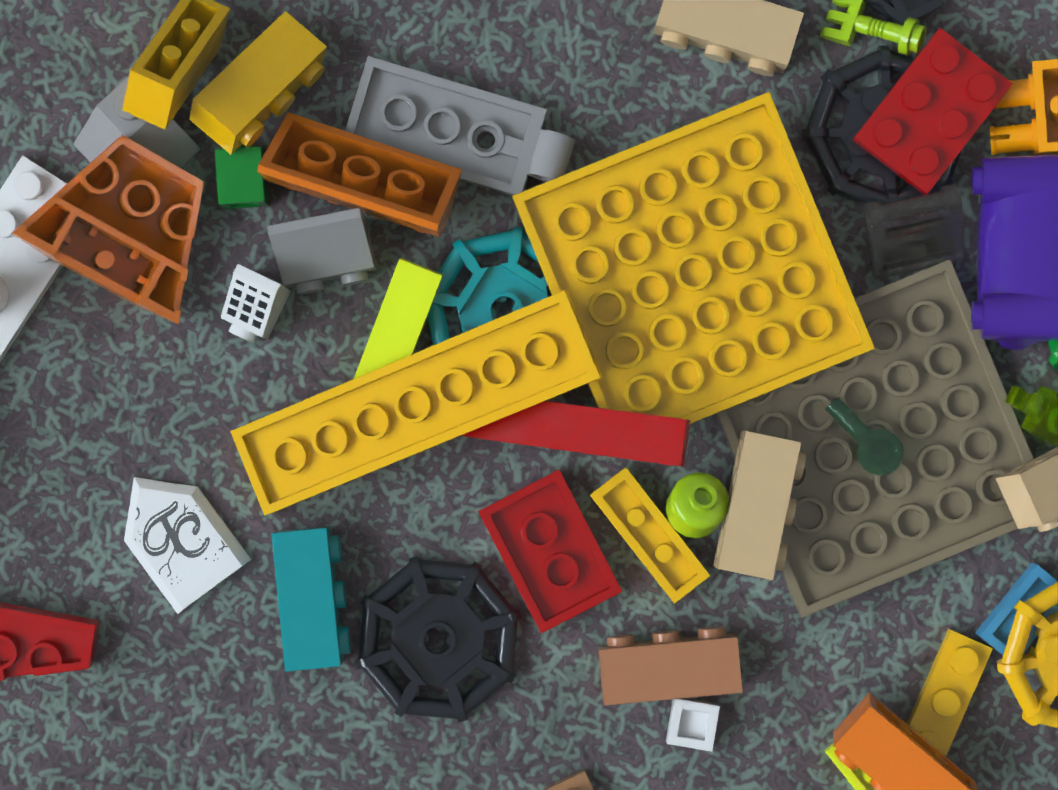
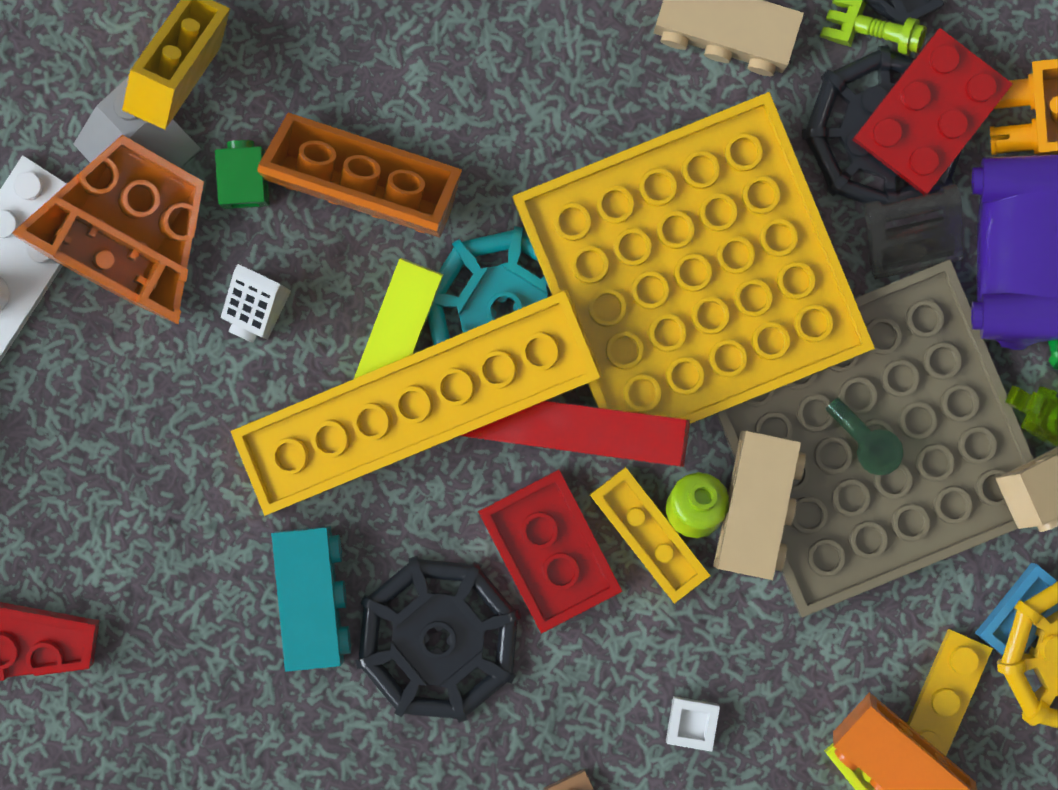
(180, 540): white tile -> none
(259, 84): yellow brick -> none
(323, 250): light grey slope -> none
(444, 122): light grey hinge -> none
(669, 666): nougat brick -> none

